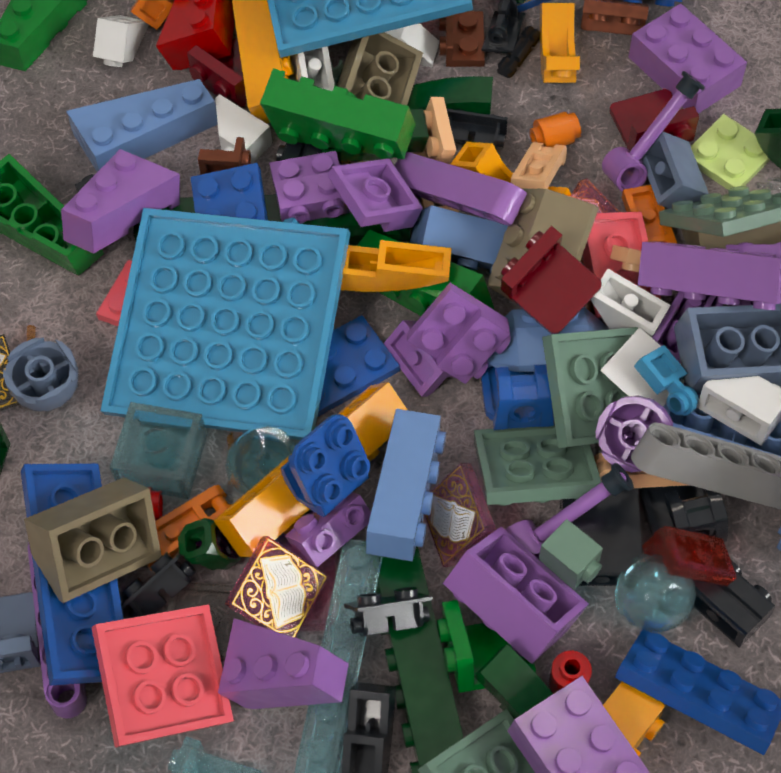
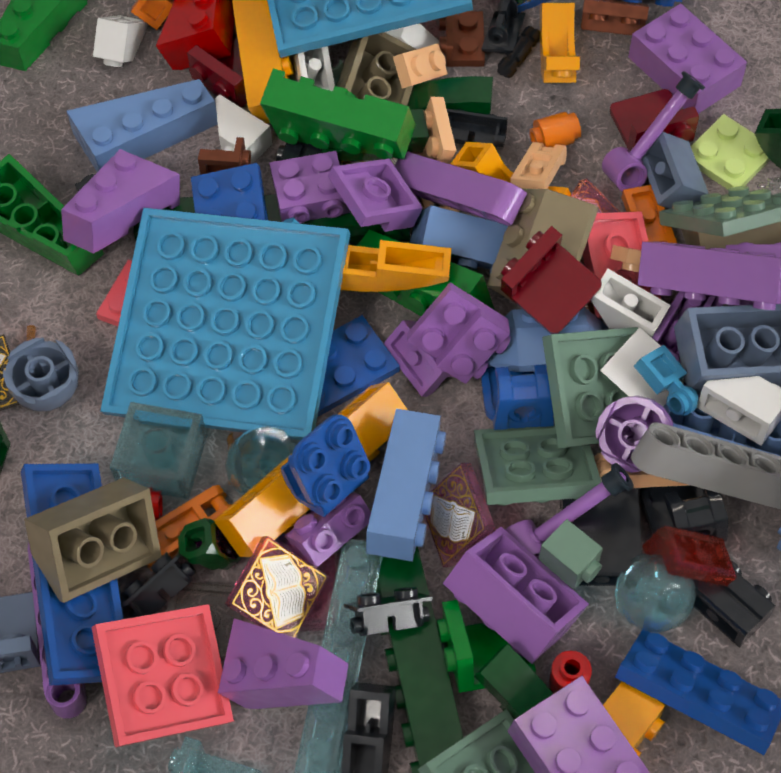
(420, 65): none -> light nougat plate

